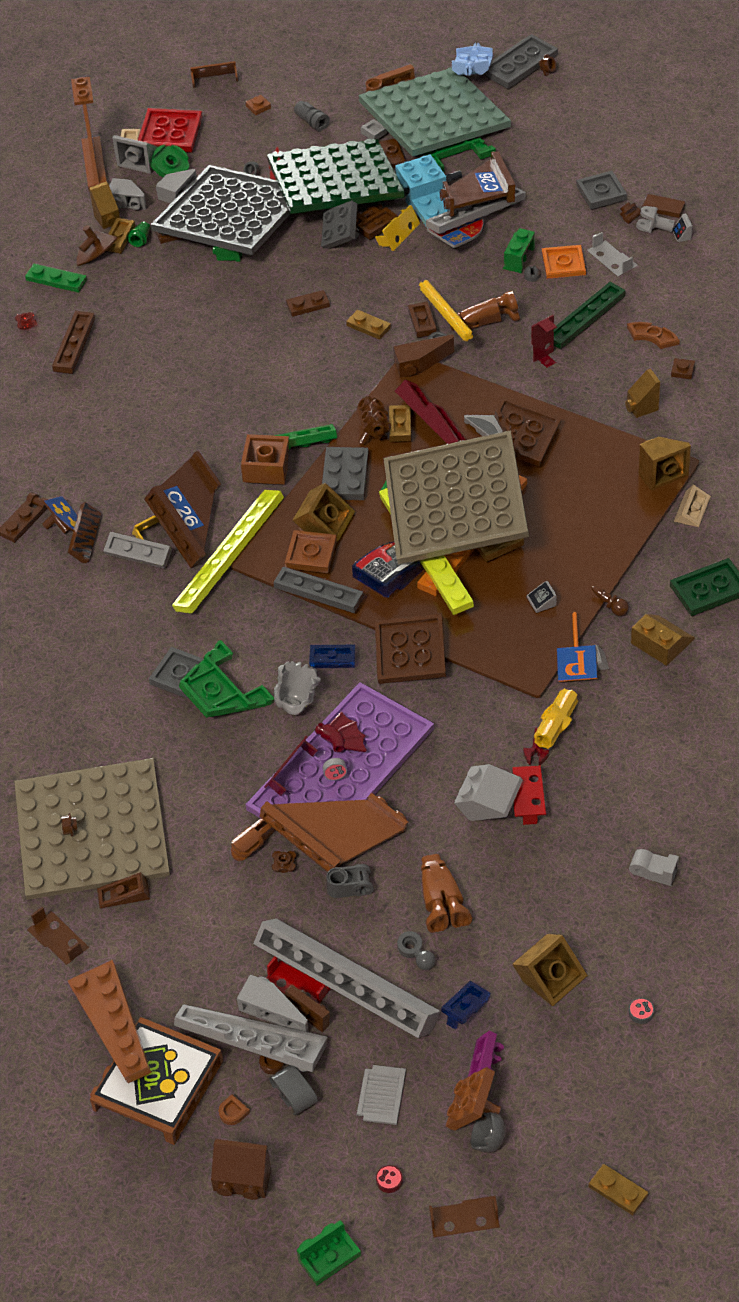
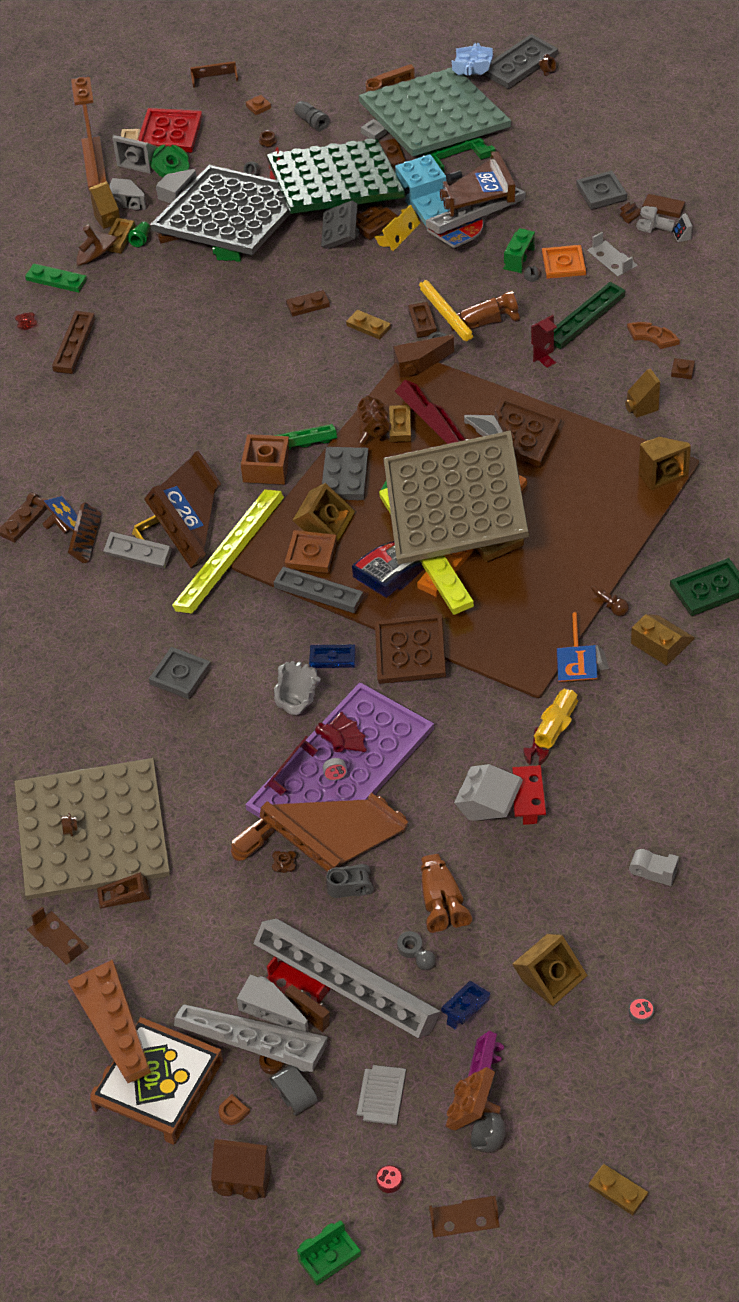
(214, 692): green wing -> none
(267, 138): none -> reddish brown plate
(542, 597): slope -> none
(692, 507): tan slope -> none

